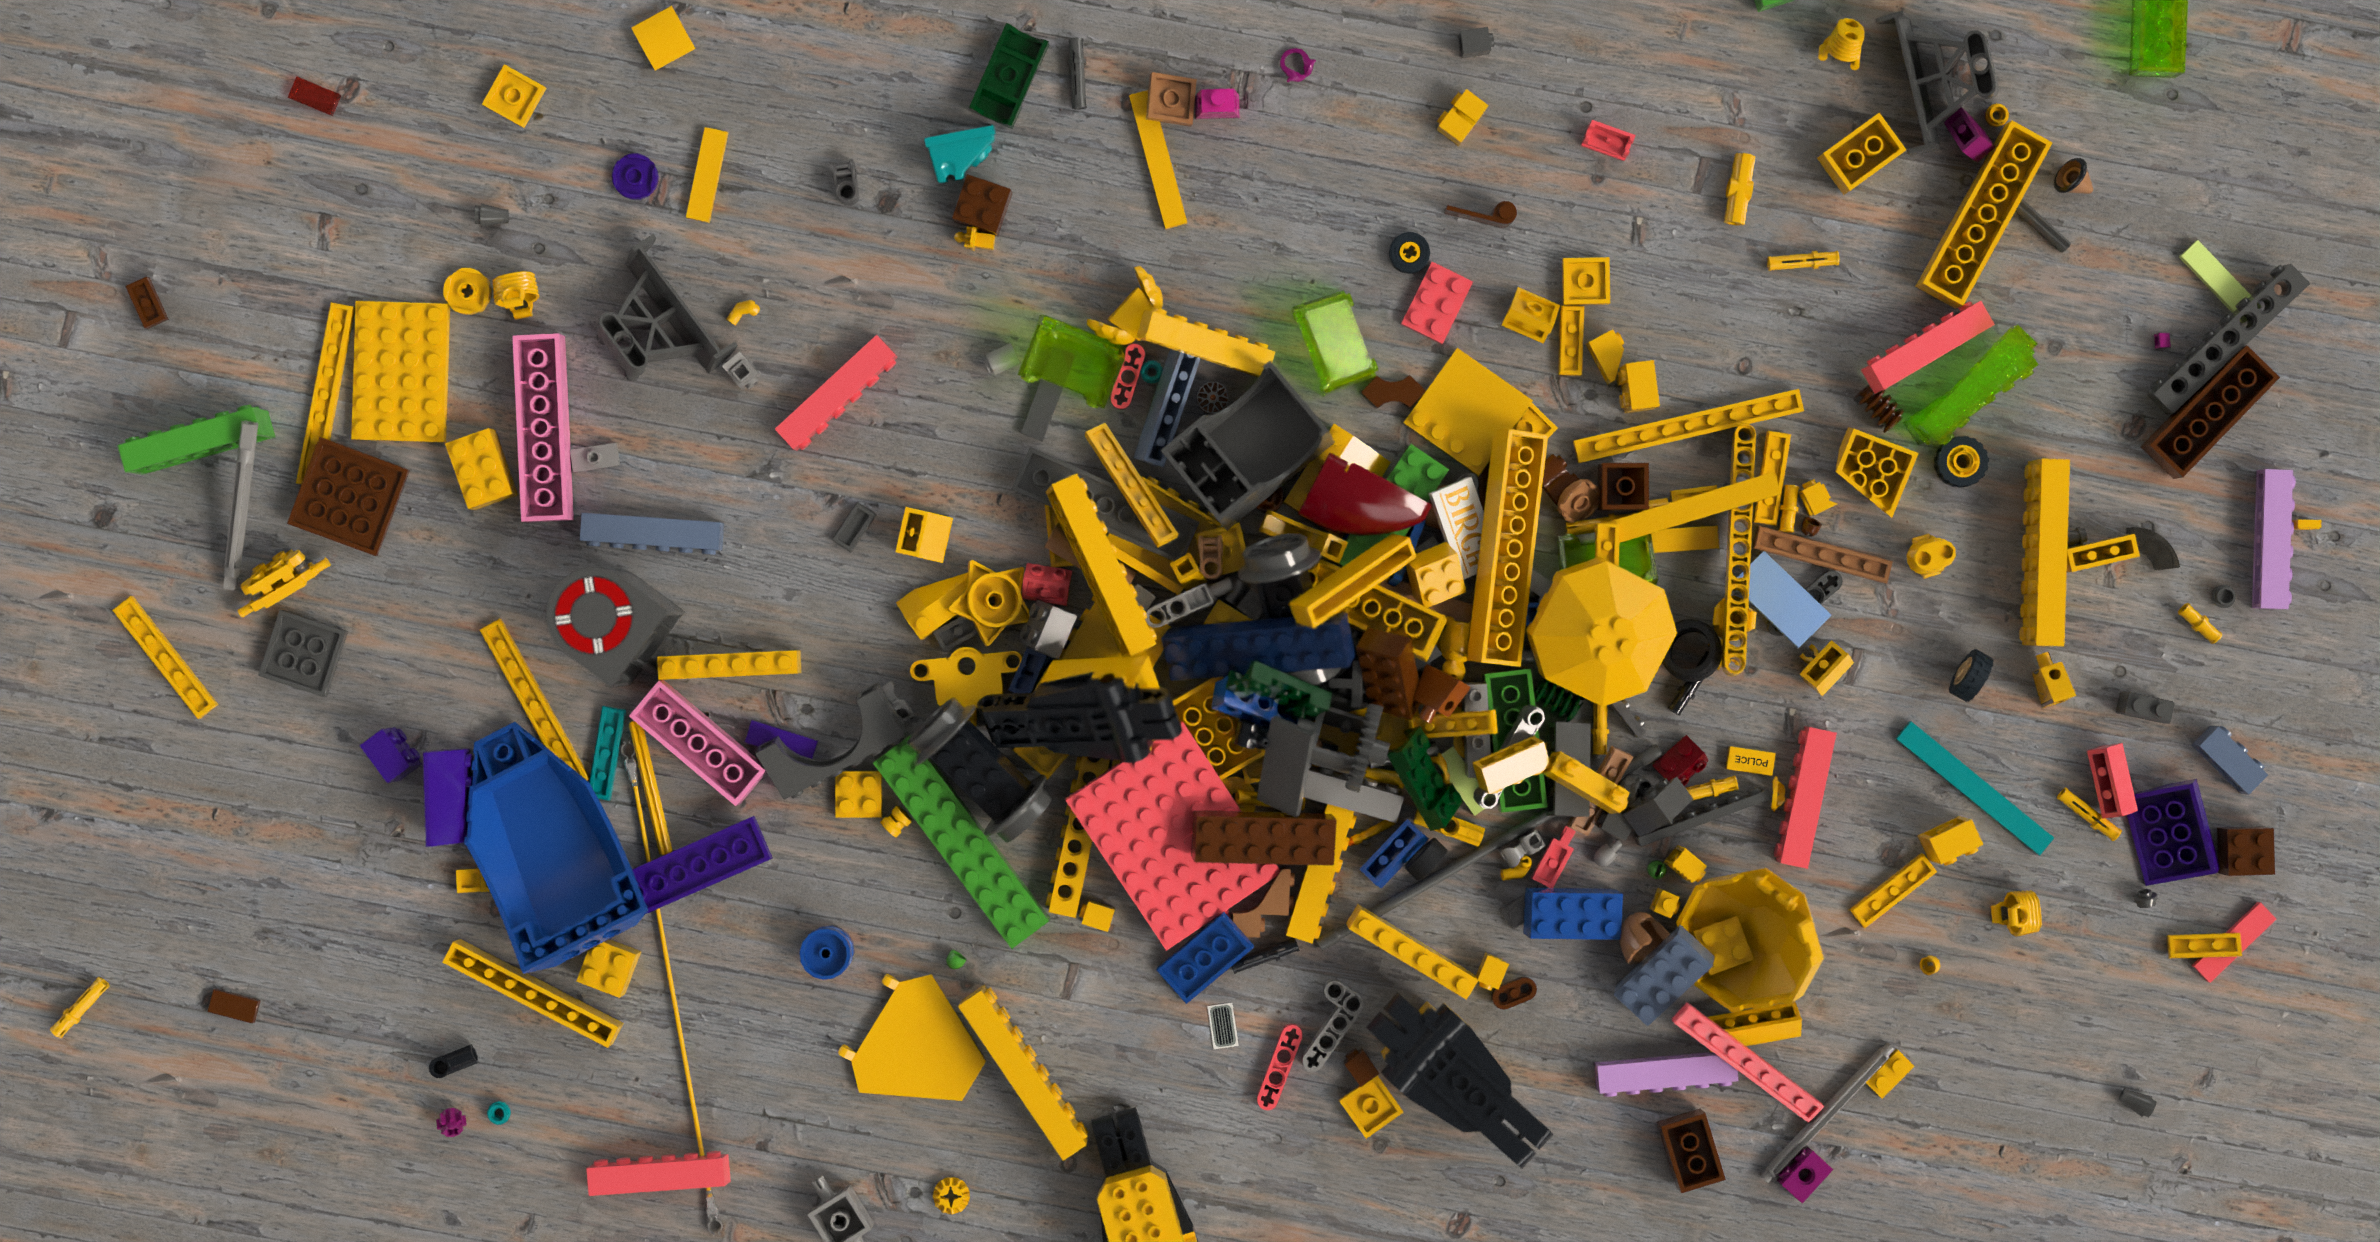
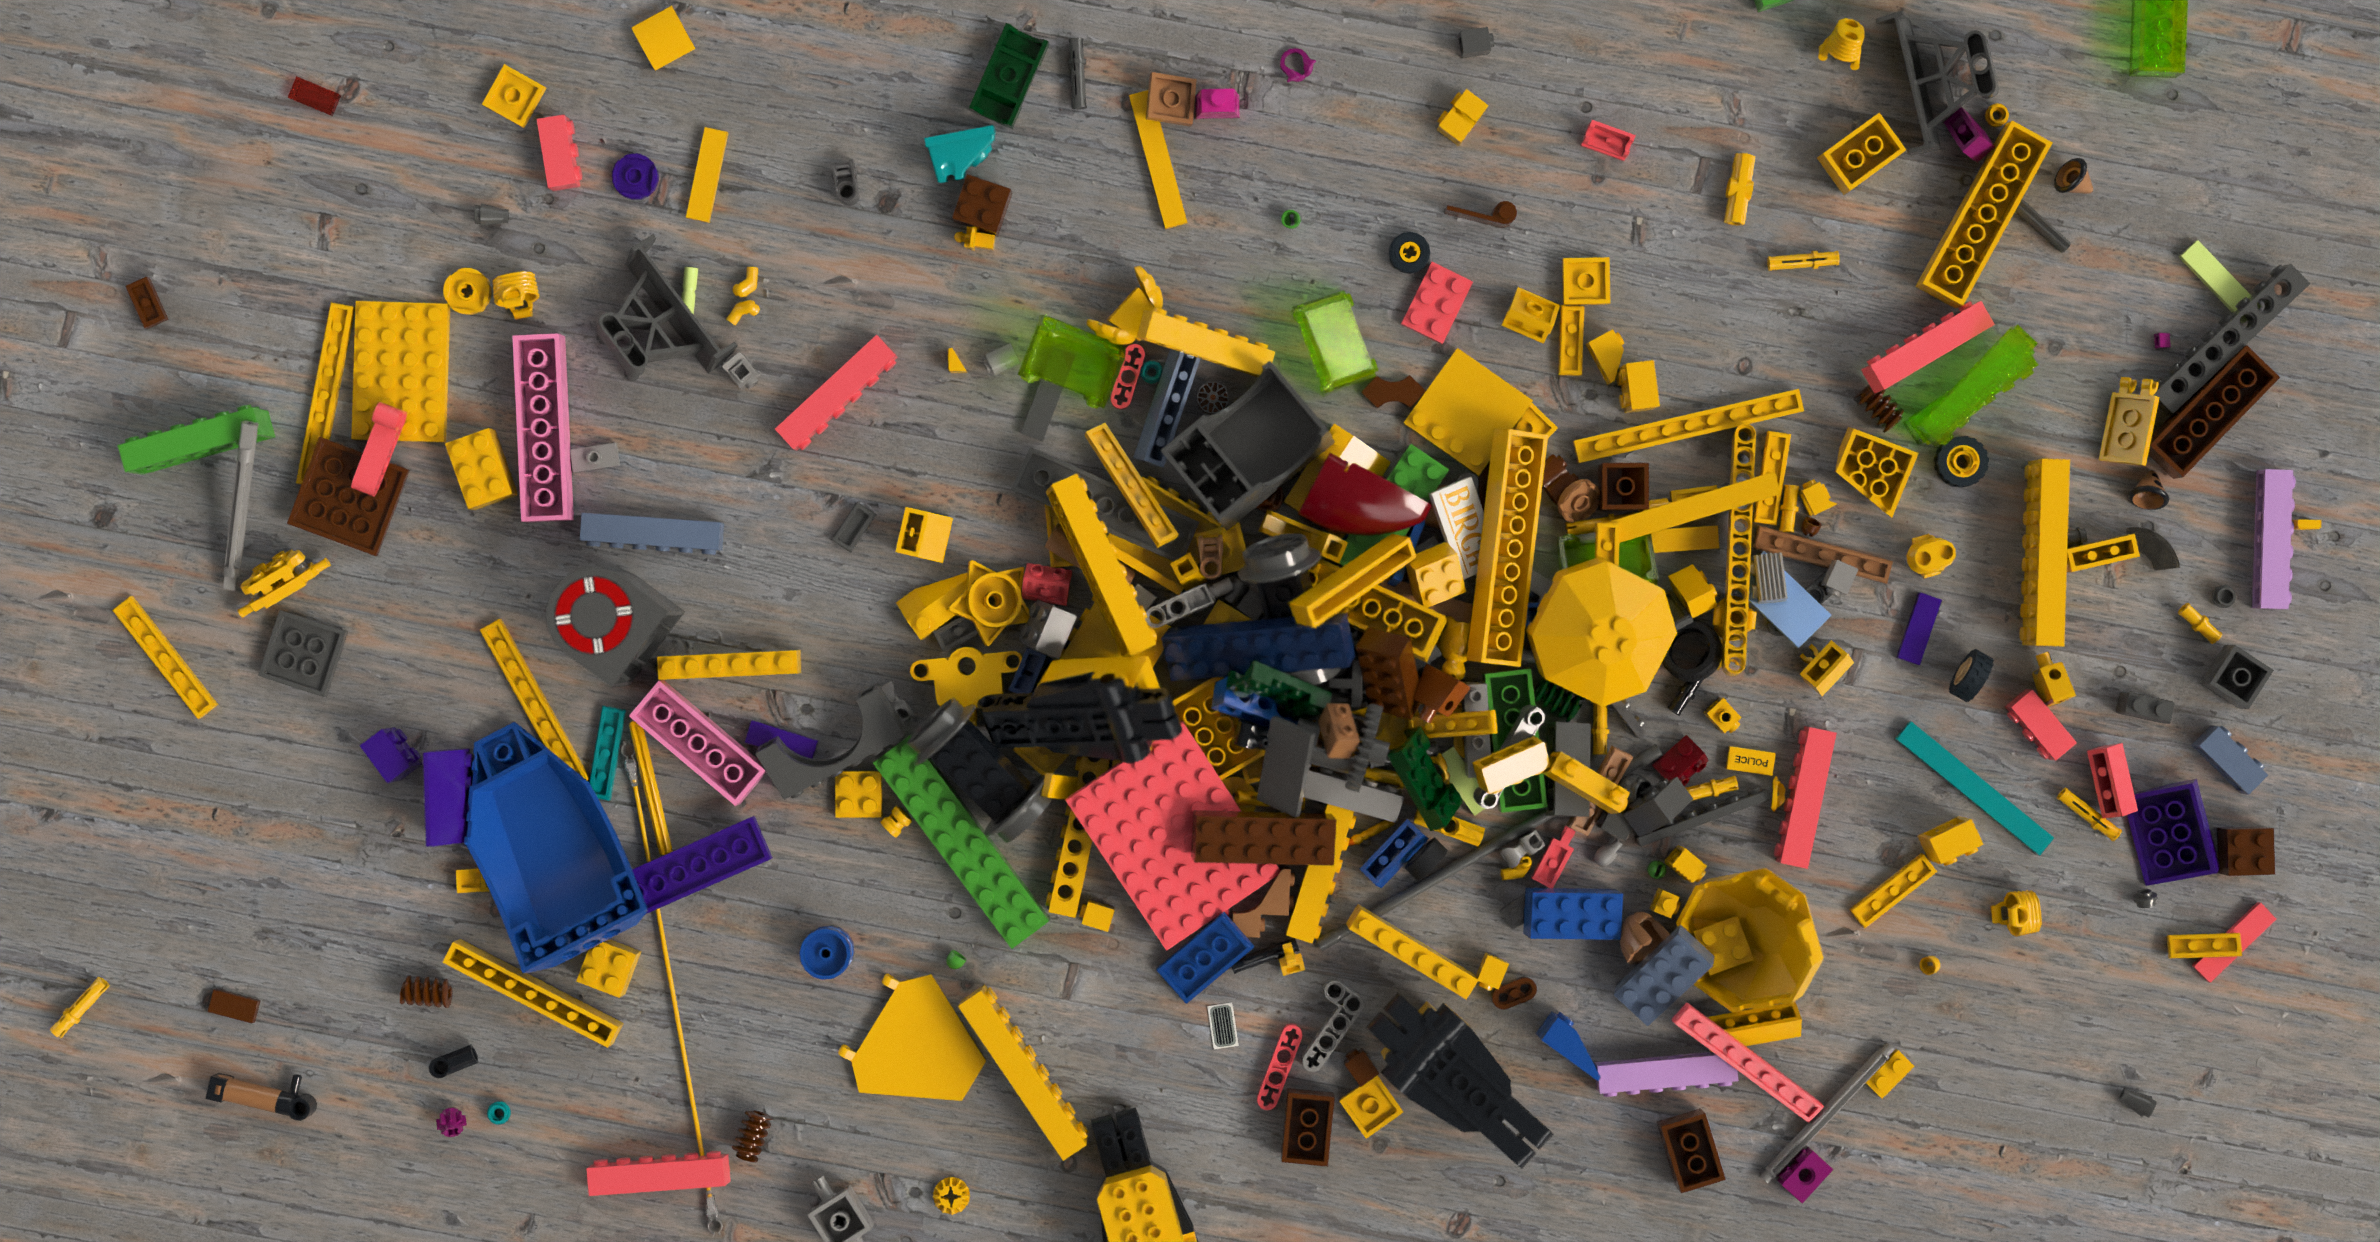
(226, 1088): none -> piece
(379, 448): none -> coral beam
(426, 993): none -> reddish brown piece
(559, 152): none -> coral brick
(689, 287): none -> yellowish green piece
(748, 285): none -> yellow arm
(752, 1135): none -> reddish brown piece
(954, 363): none -> yellow slope
(1058, 786): none -> yellow tile
(1286, 219): none -> bright green hinge
(1291, 961): none -> yellow plate
(1307, 1127): none -> reddish brown brick
(1338, 731): none -> medium nougat brick
(1563, 1038): none -> blue slope
(1679, 613): none -> dark grey tile
(1693, 590): none -> yellow brick
(1715, 712): none -> yellow brick
(1769, 578): none -> light grey brick
(1839, 578): none -> light grey brick
(1919, 628): none -> dark purple tile
(2040, 725): none -> coral brick
(2130, 423): none -> yellow tile
(2149, 493): none -> medium nougat hat
(2236, 676): none -> dark grey brick

